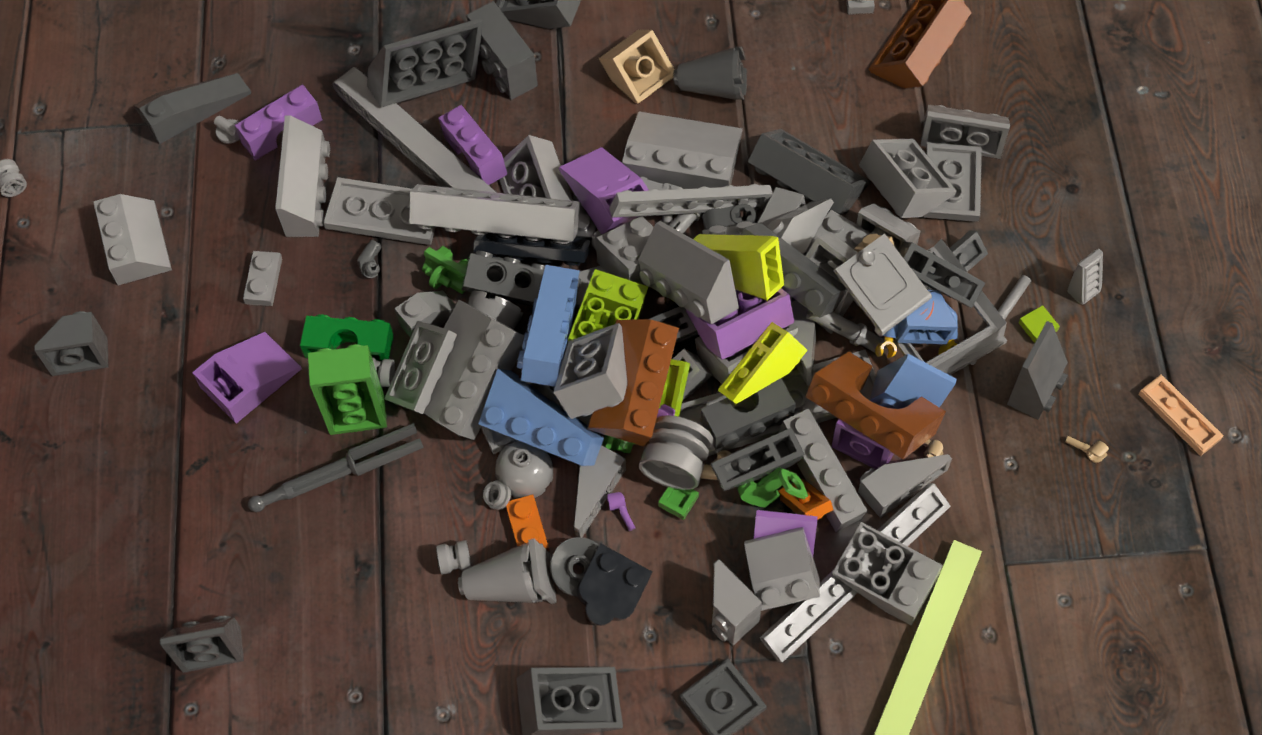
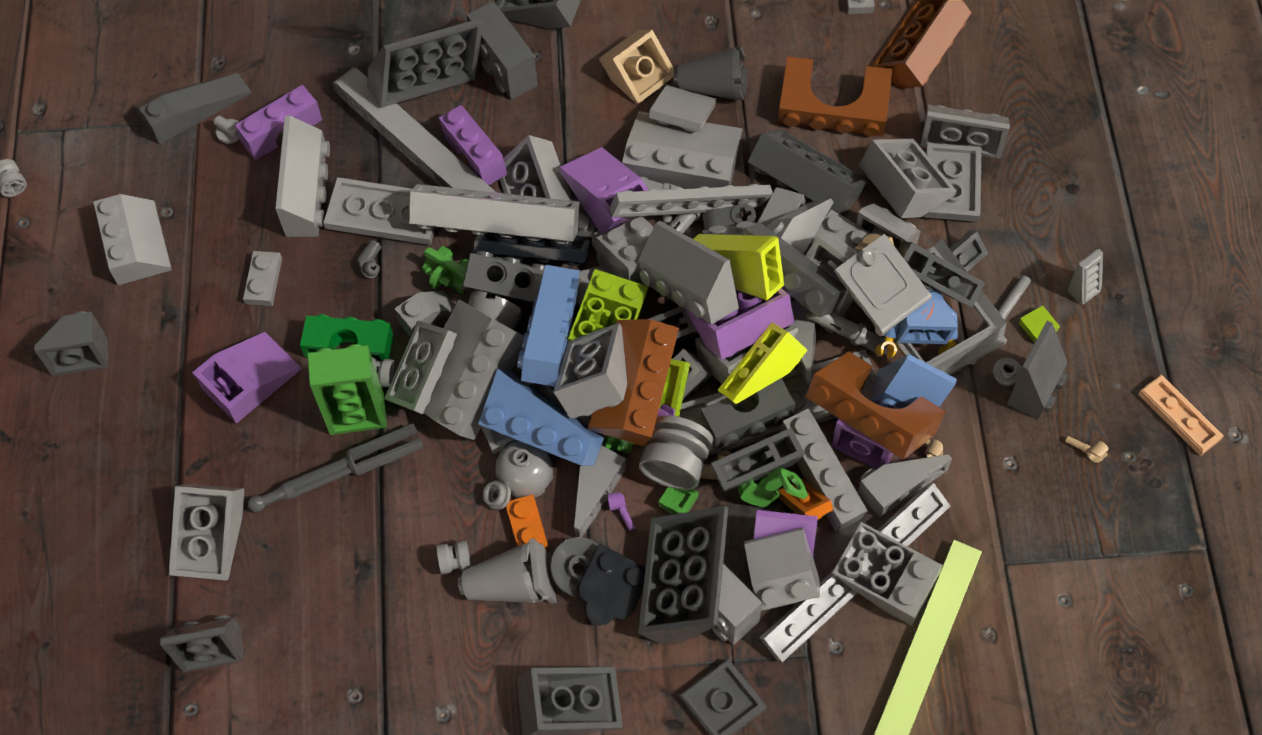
(205, 530): none -> light grey slope
(682, 109): none -> light grey tile
(683, 575): none -> dark grey slope
(863, 116): none -> dark orange arch
(1003, 377): none -> light grey plate

